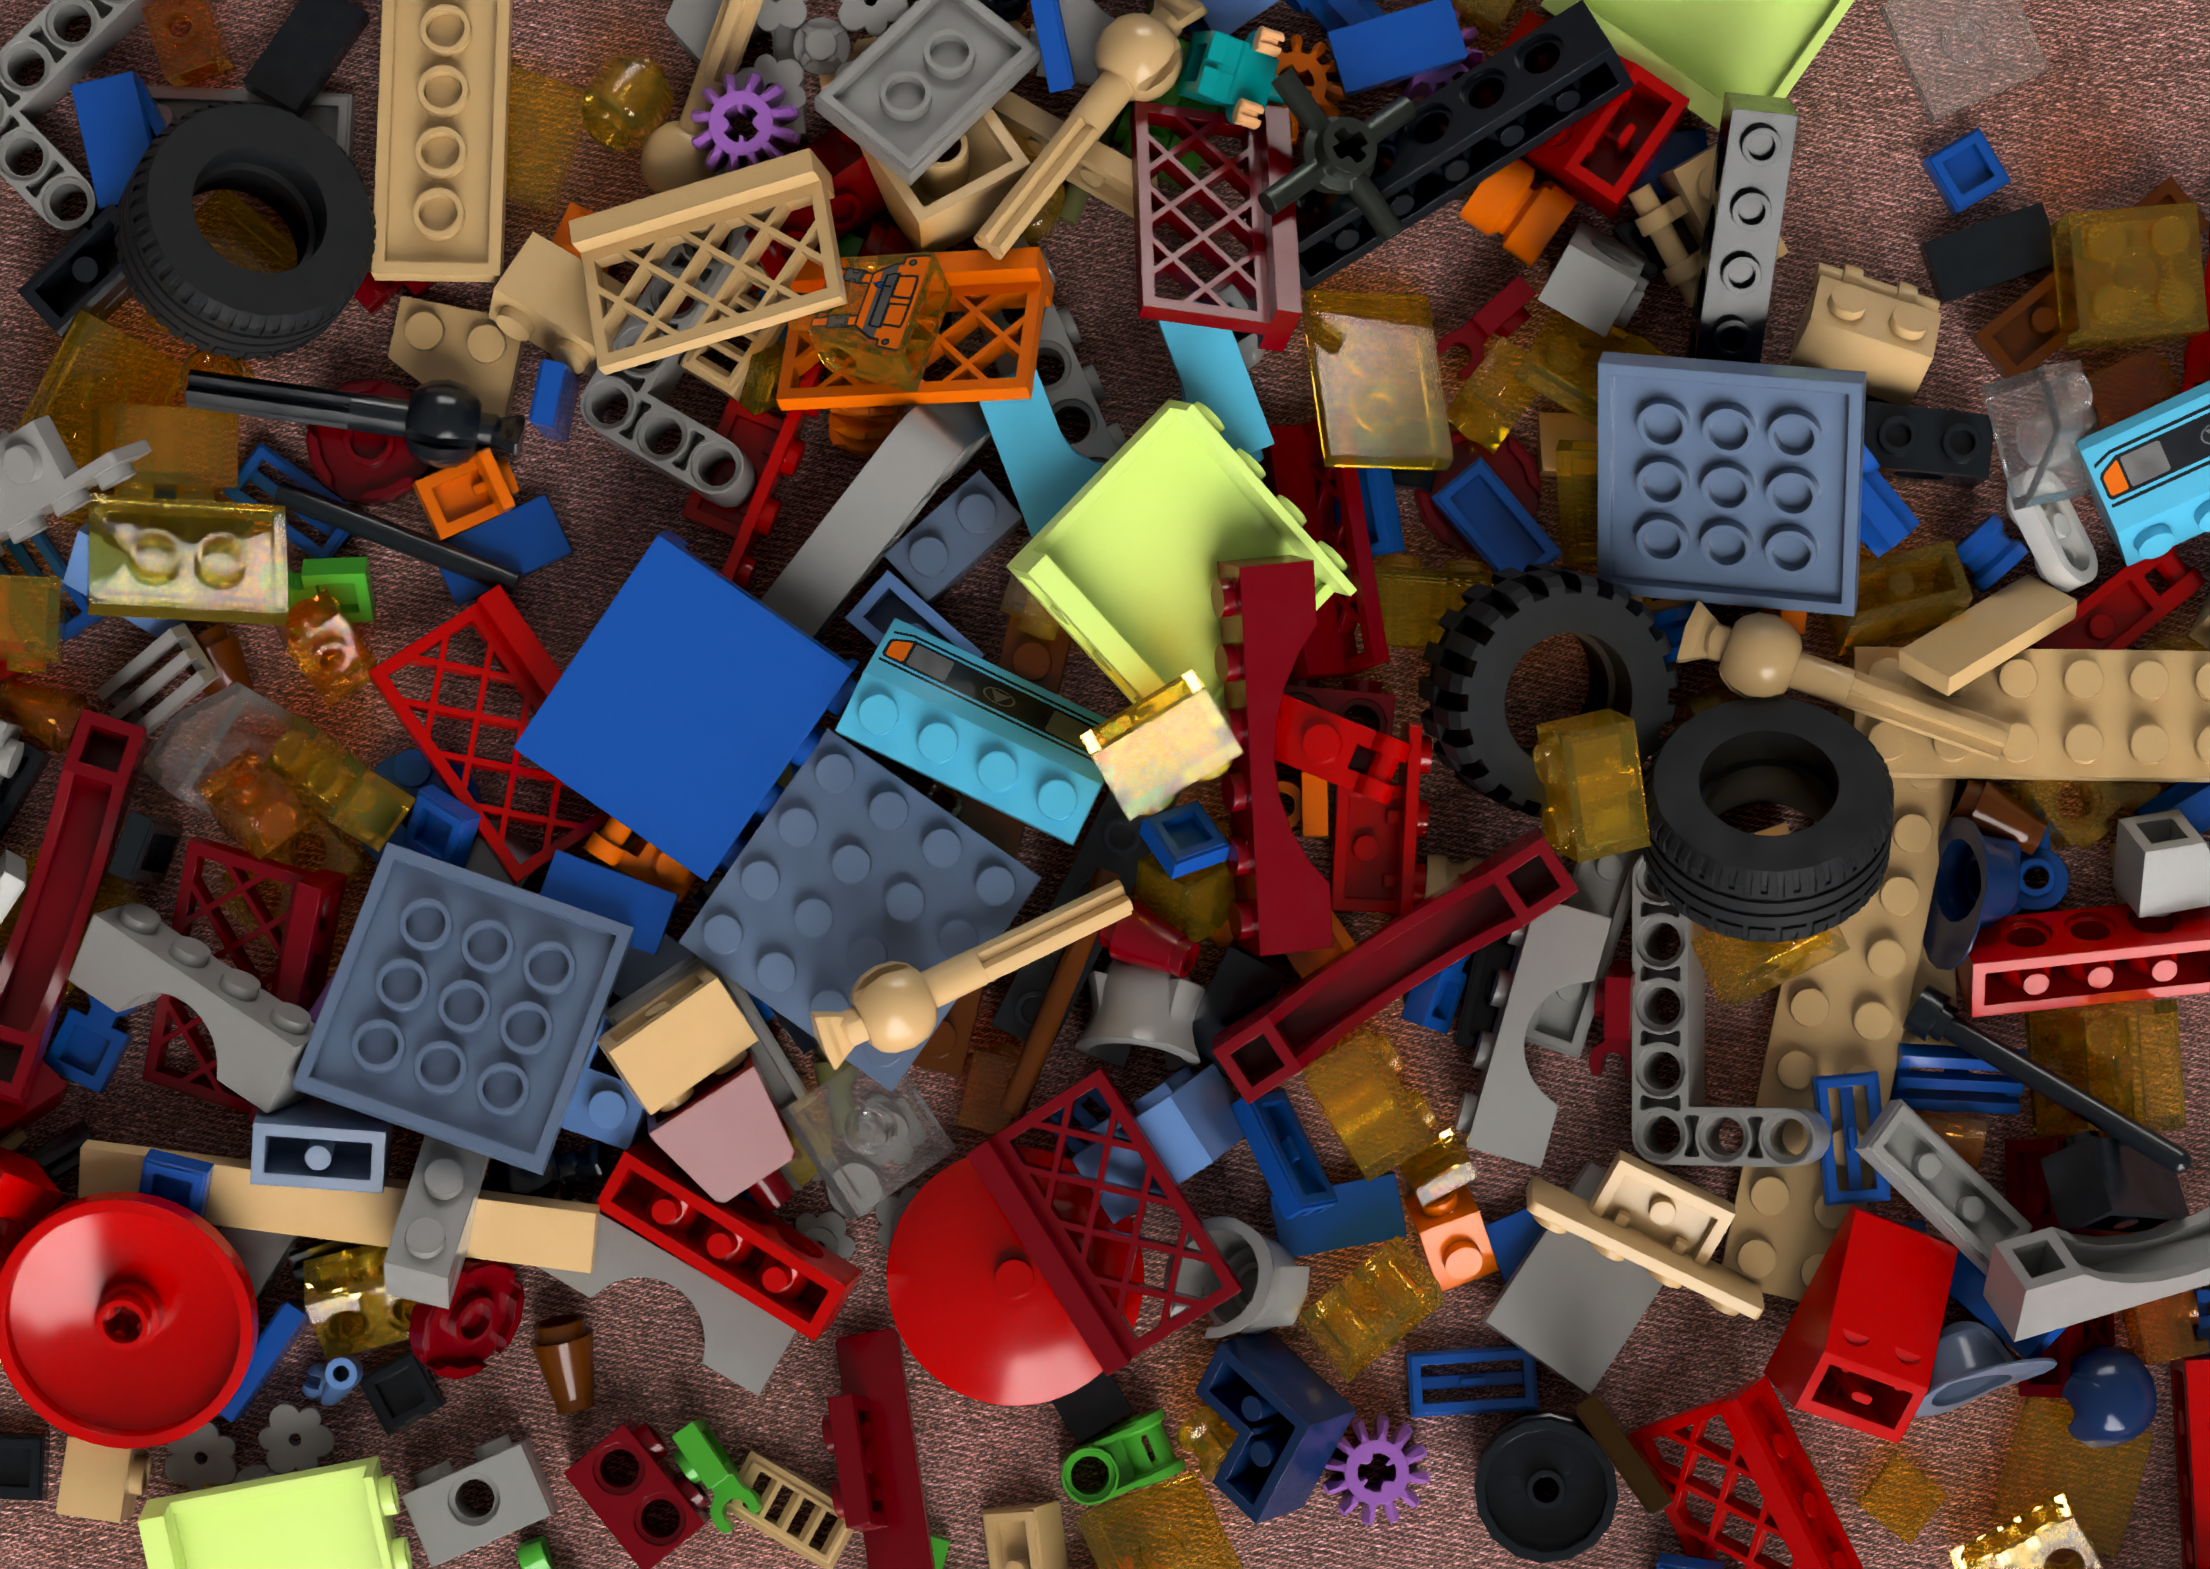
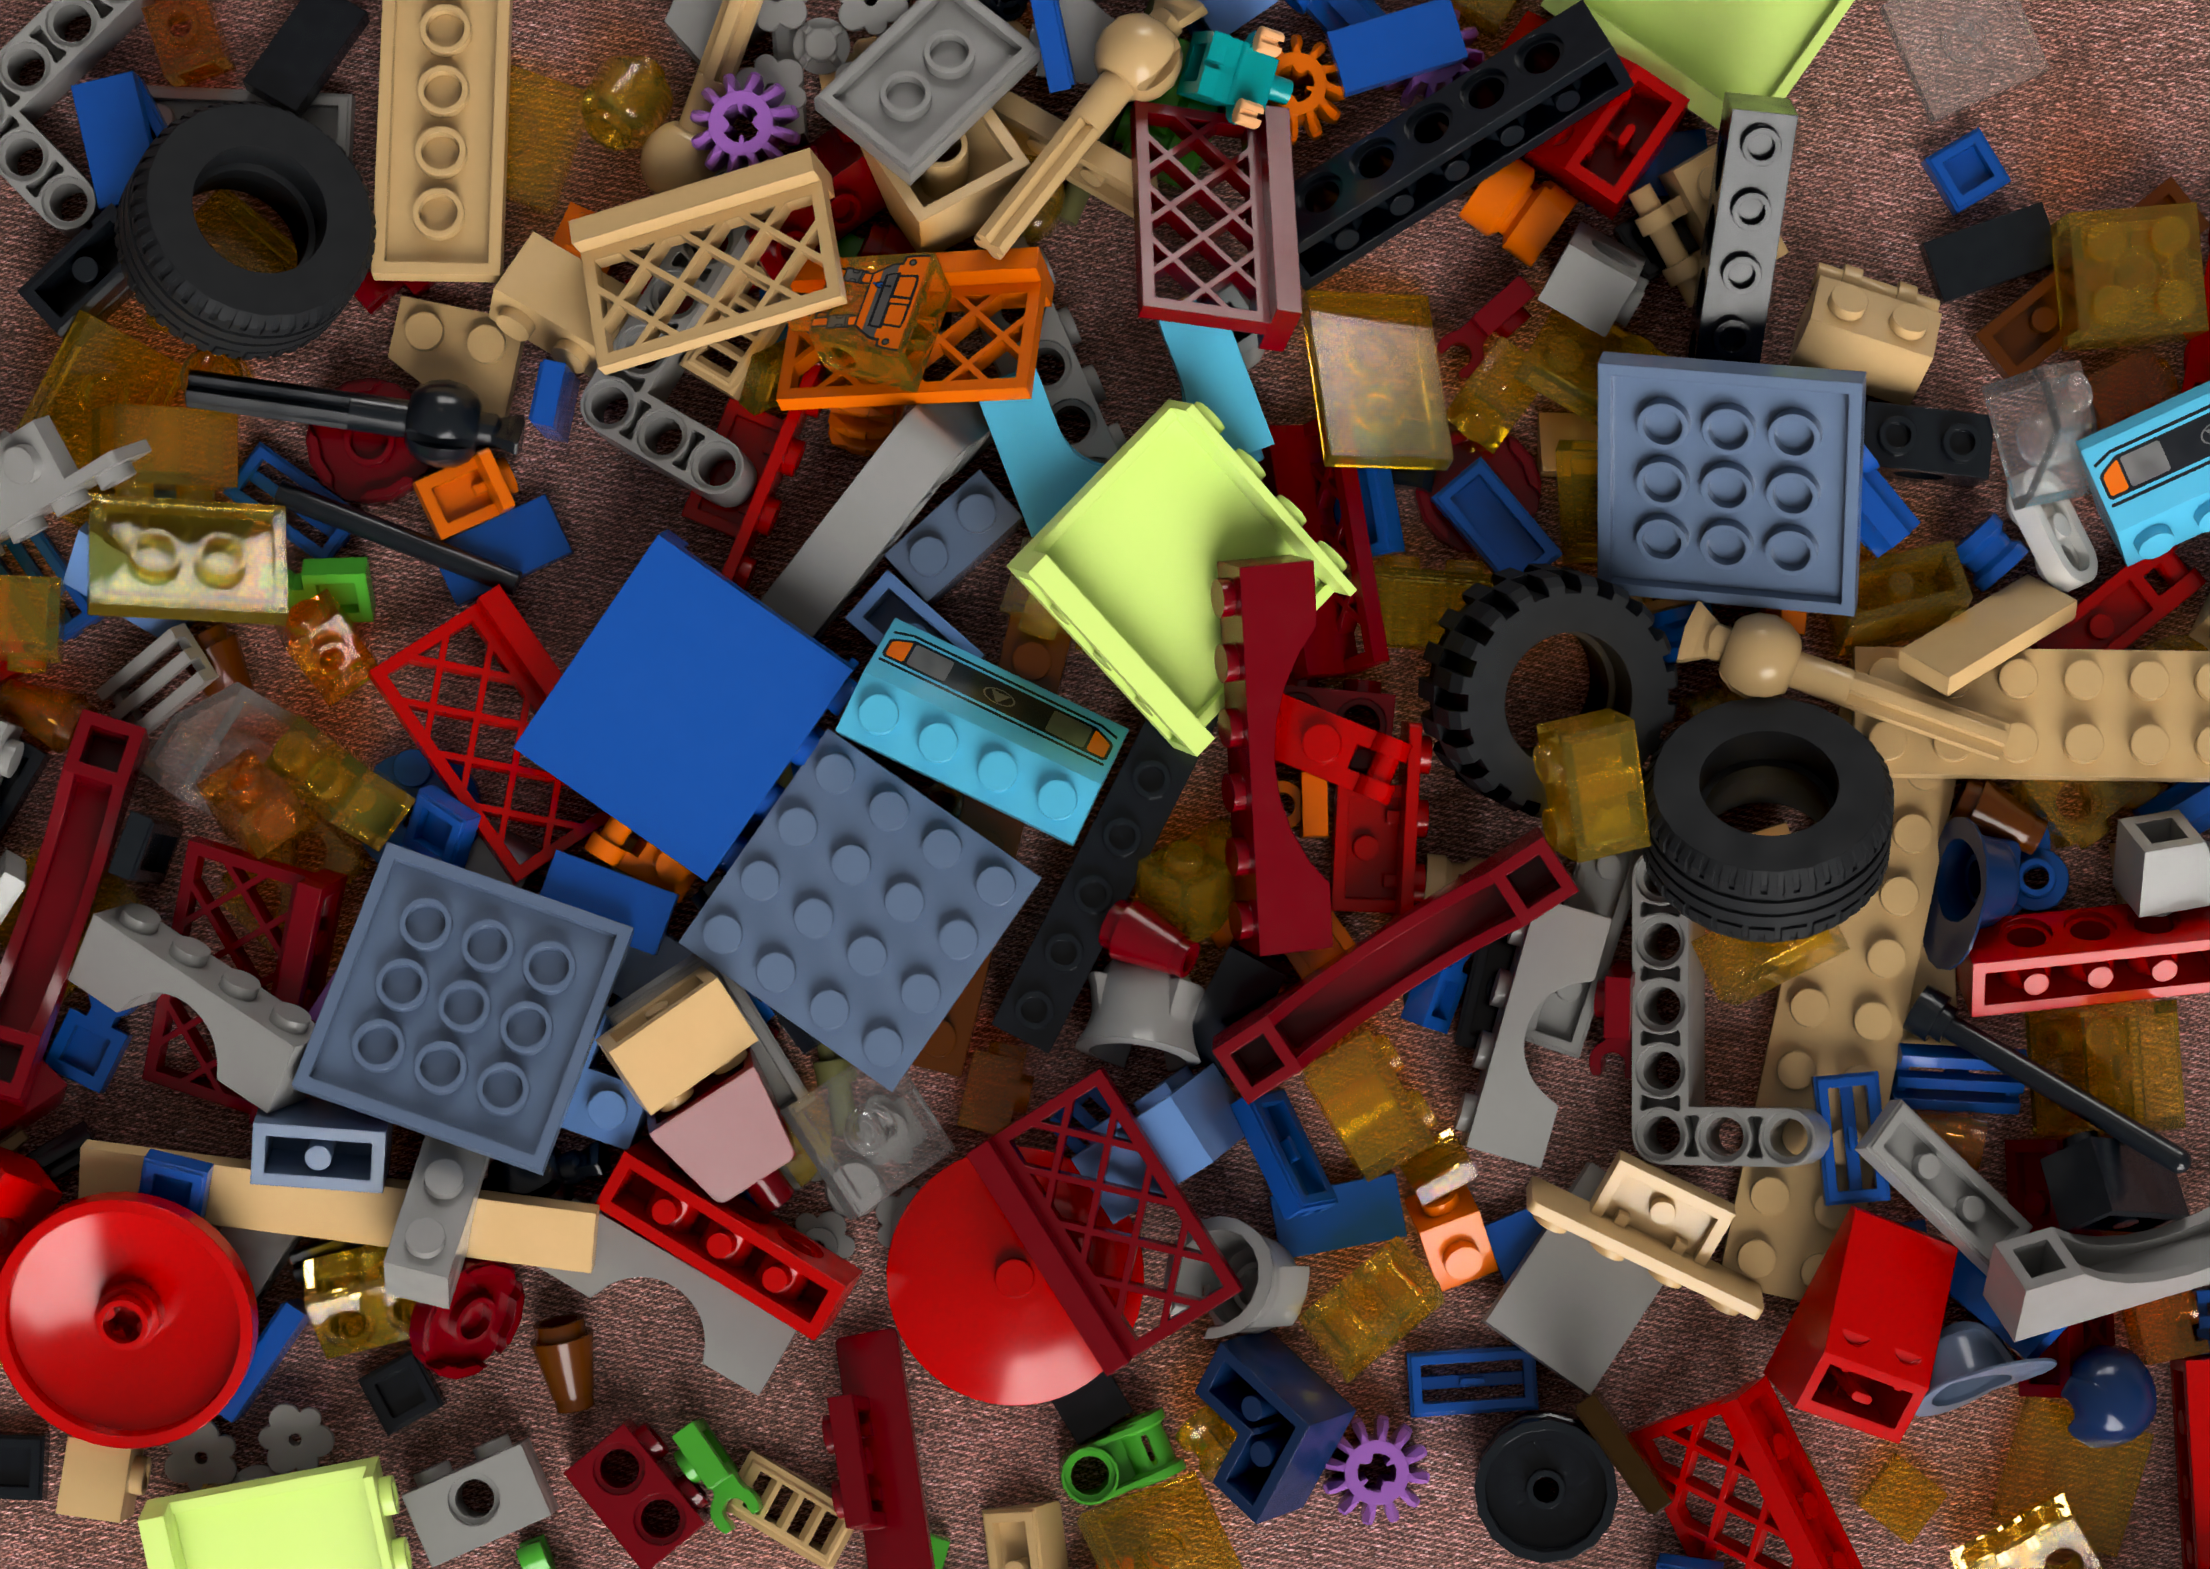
(333, 1382): medium blue arm -> none
(898, 1004): tan piece -> none
(1050, 1013): reddish brown bar -> none
(1162, 746): clear yellow brick -> none
(1184, 839): blue tile -> none
(1320, 165): pearl dark grey bar -> none

